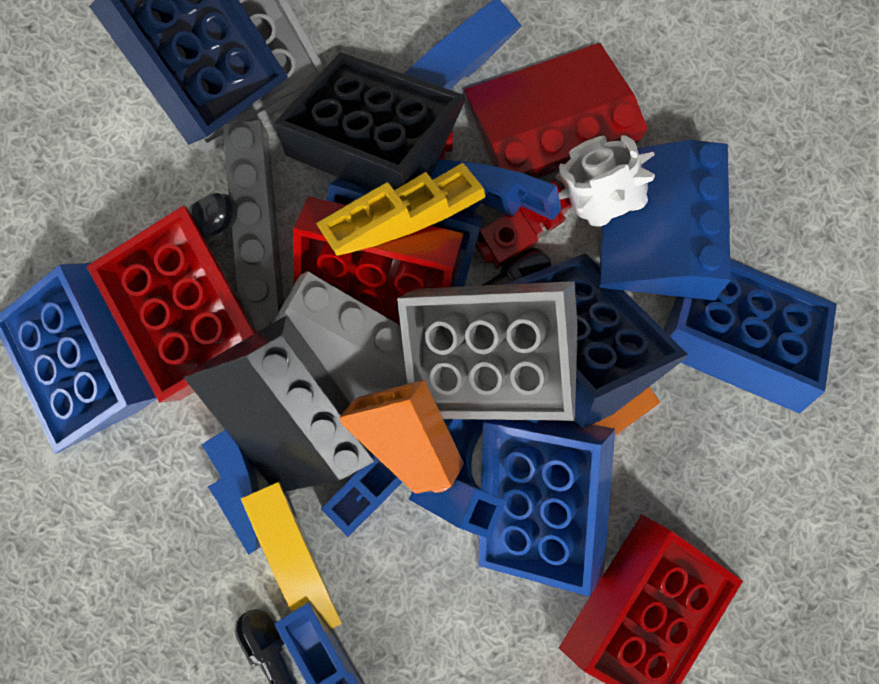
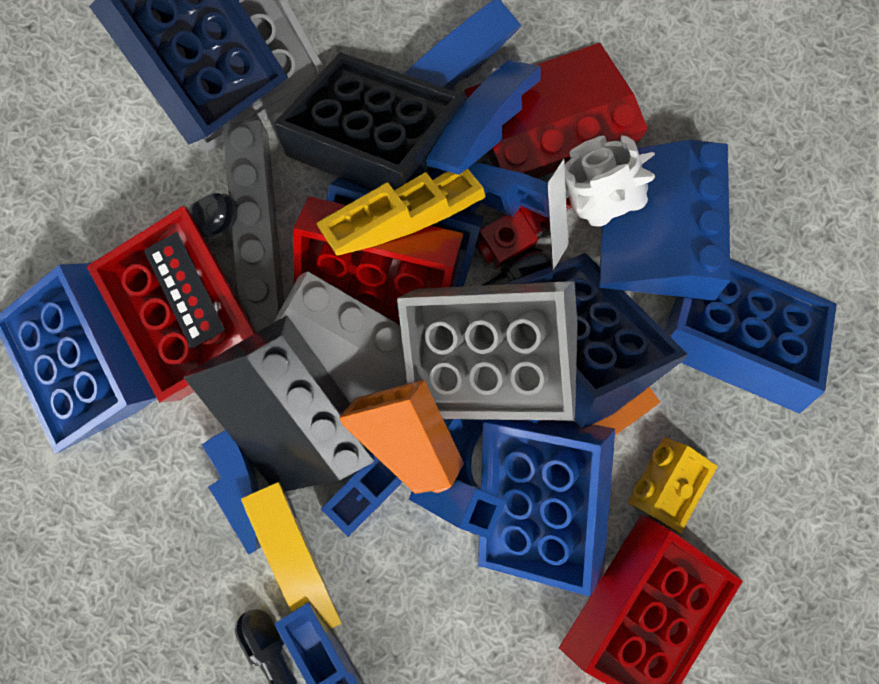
(184, 290): none -> black sticker
(480, 119): none -> blue slope
(558, 213): none -> white sticker
(672, 484): none -> yellow bracket

